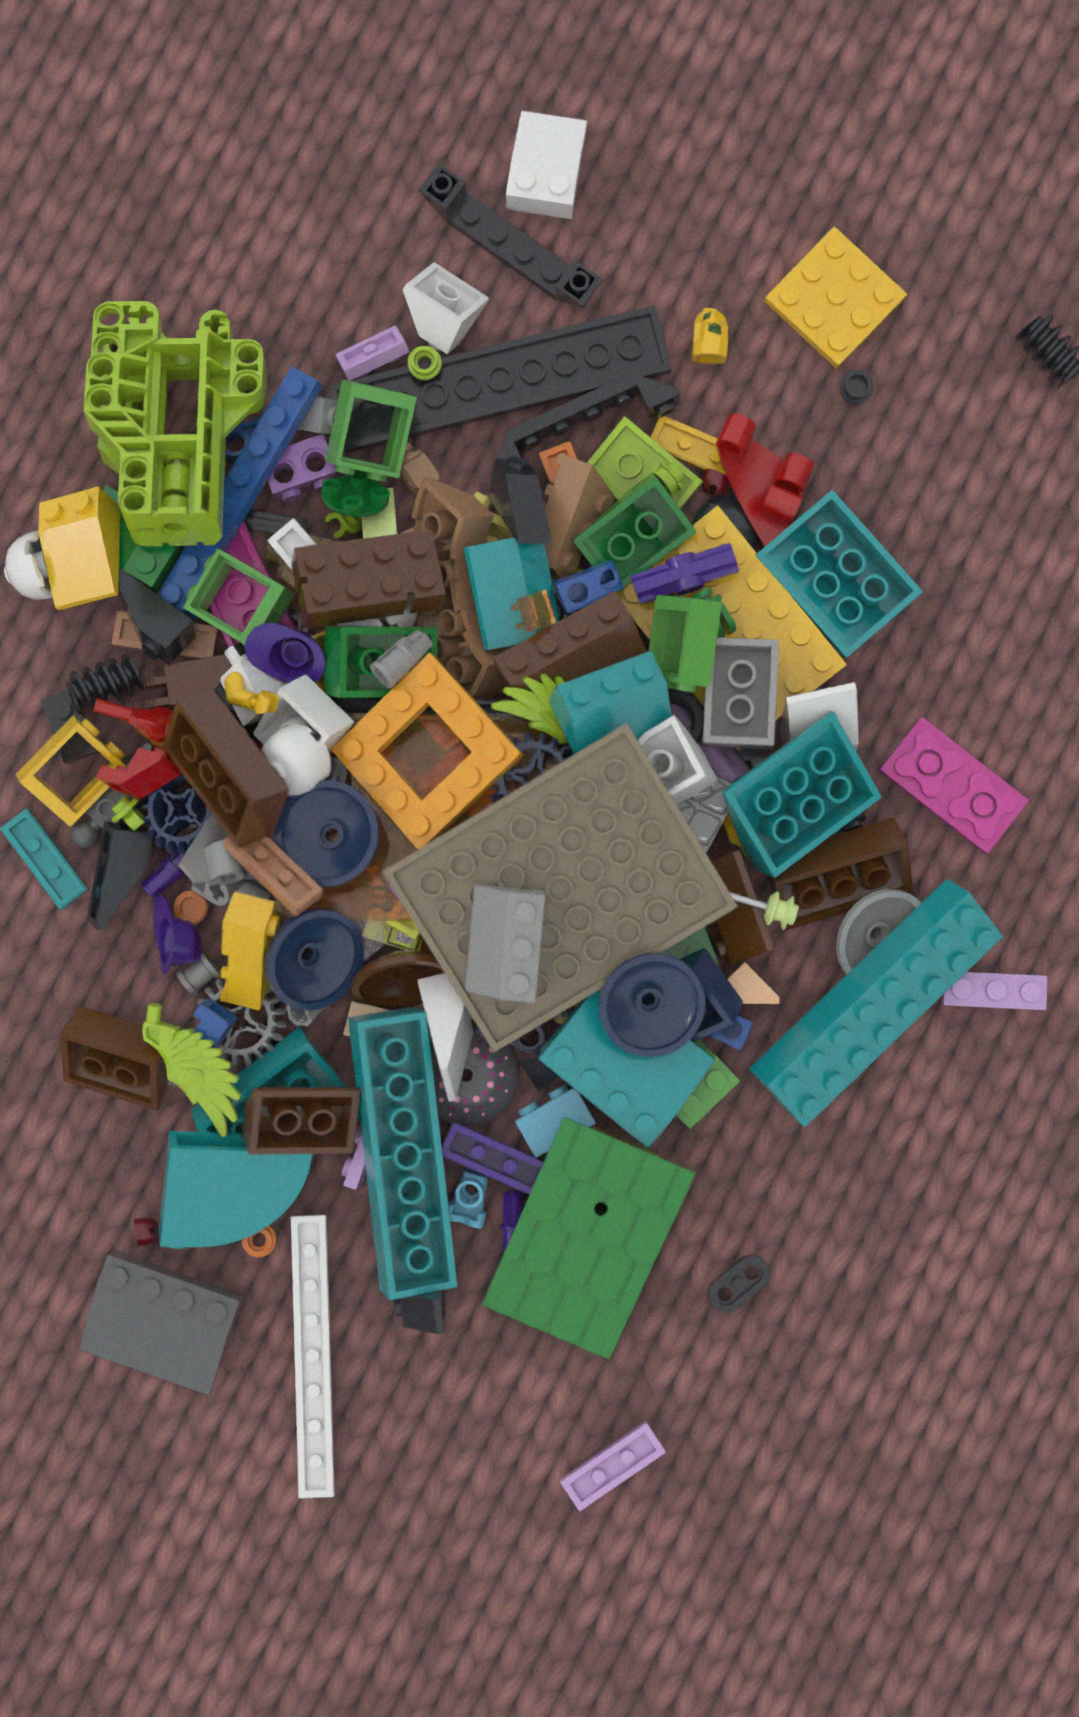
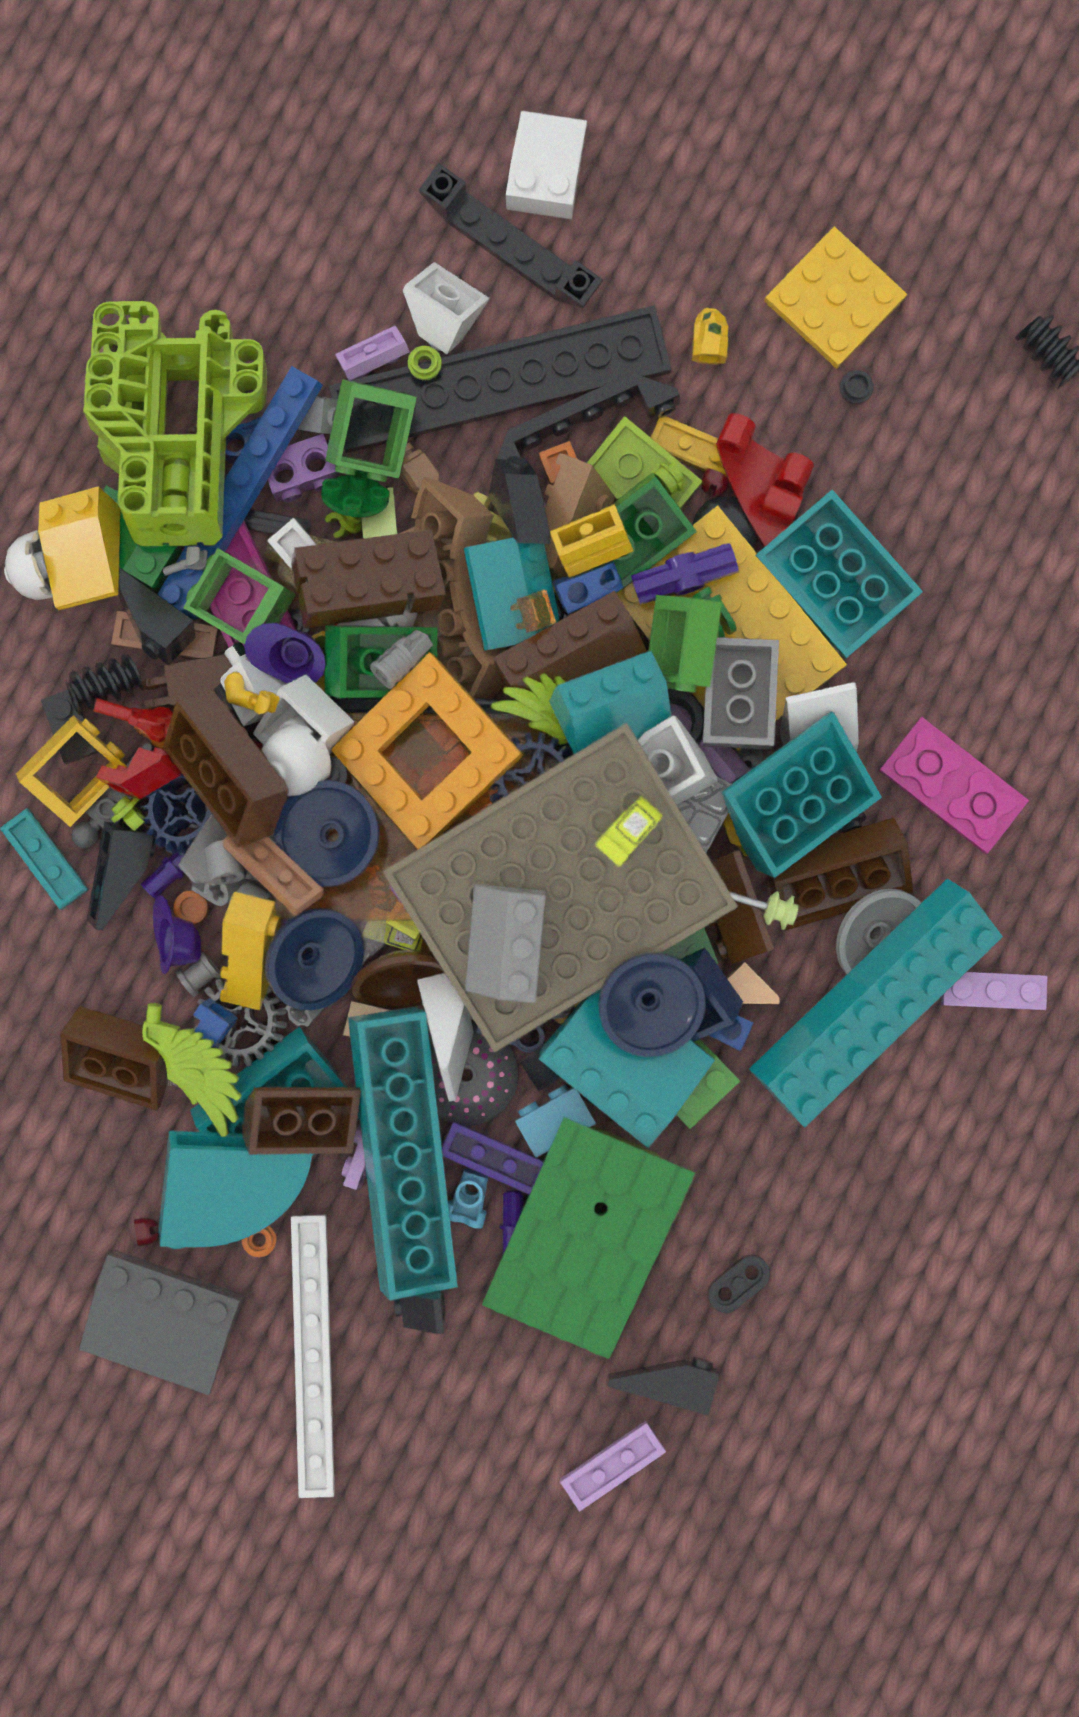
(194, 560): none -> light grey hand
(591, 541): none -> yellow brick
(628, 830): none -> neon yellow leg
(674, 1383): none -> black slope

